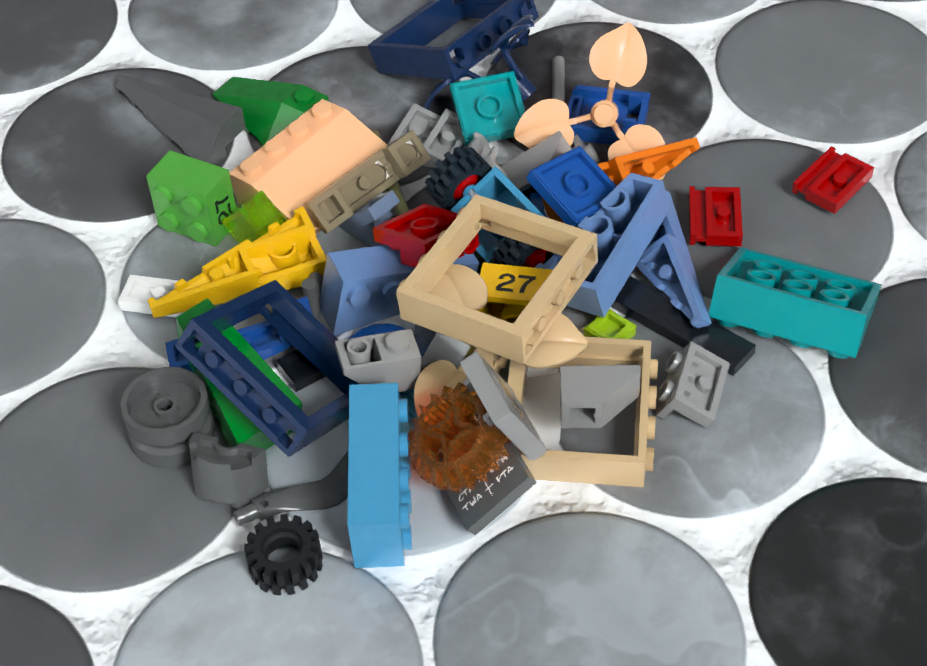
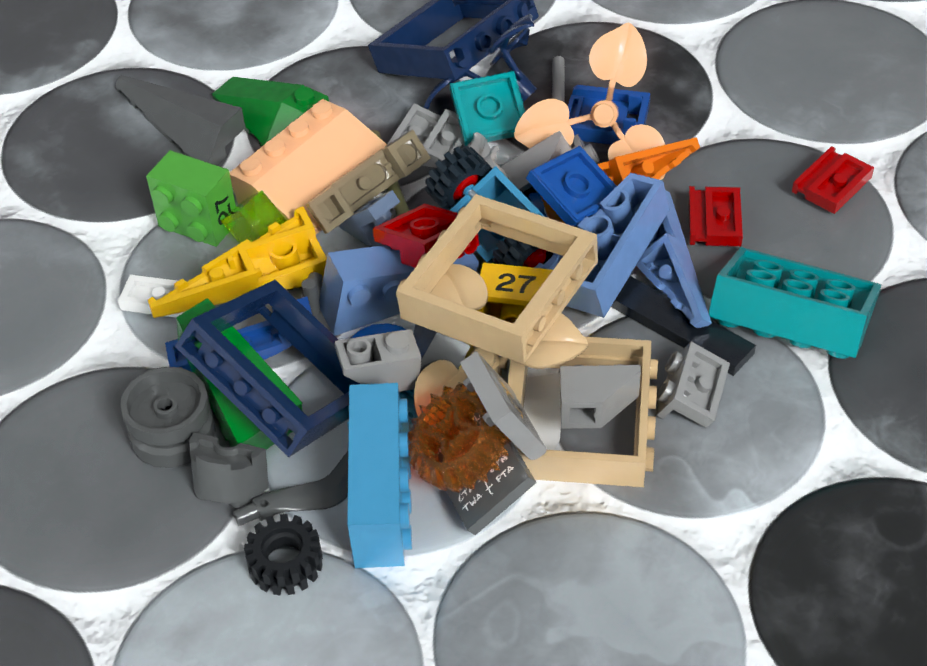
(298, 370): black tile -> none
(610, 326): lime tile -> none

